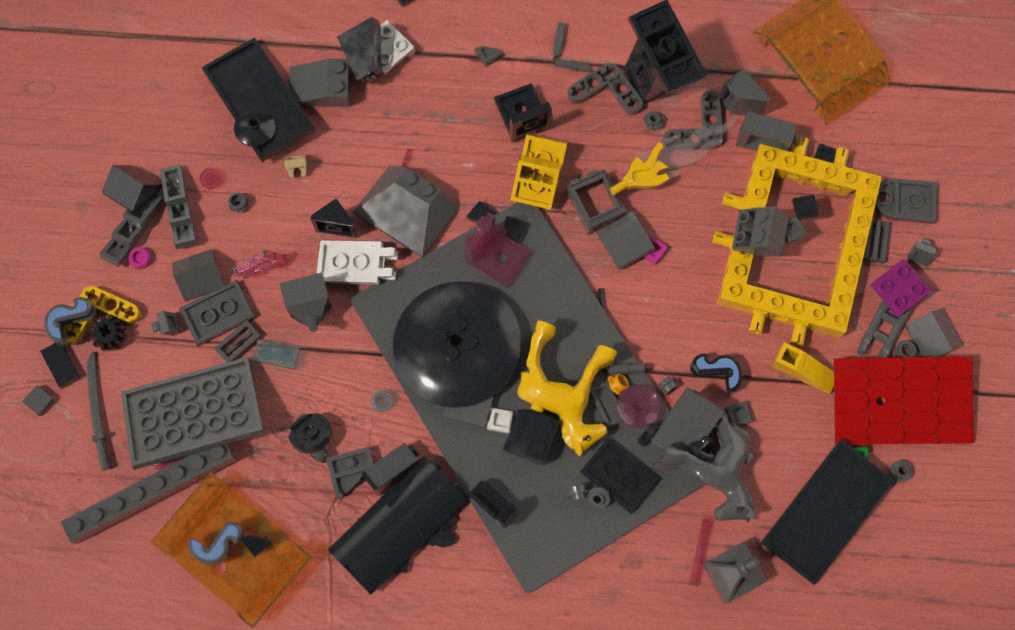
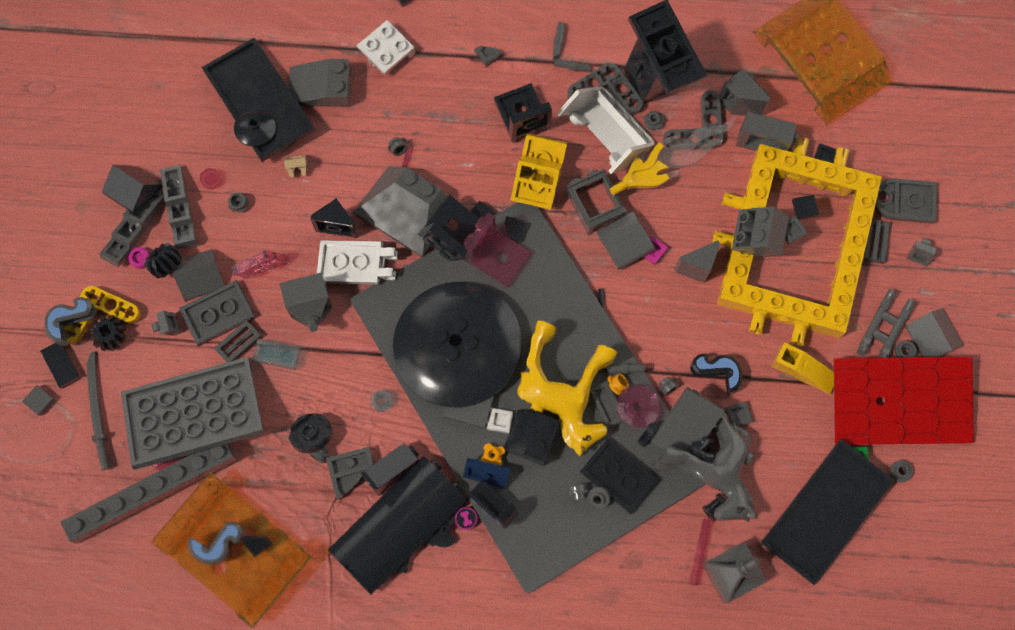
(163, 260): none -> black gear
(363, 49): black slope -> none
(397, 146): none -> dark grey plate
(440, 237): none -> black bracket
(466, 518): none -> tile
(489, 449): none -> light orange plate
(492, 474): none -> dark blue plate
(609, 123): none -> white windscreen
(698, 262): none -> dark grey slope
(710, 508): none -> black bush
(900, 287): magenta bracket -> none

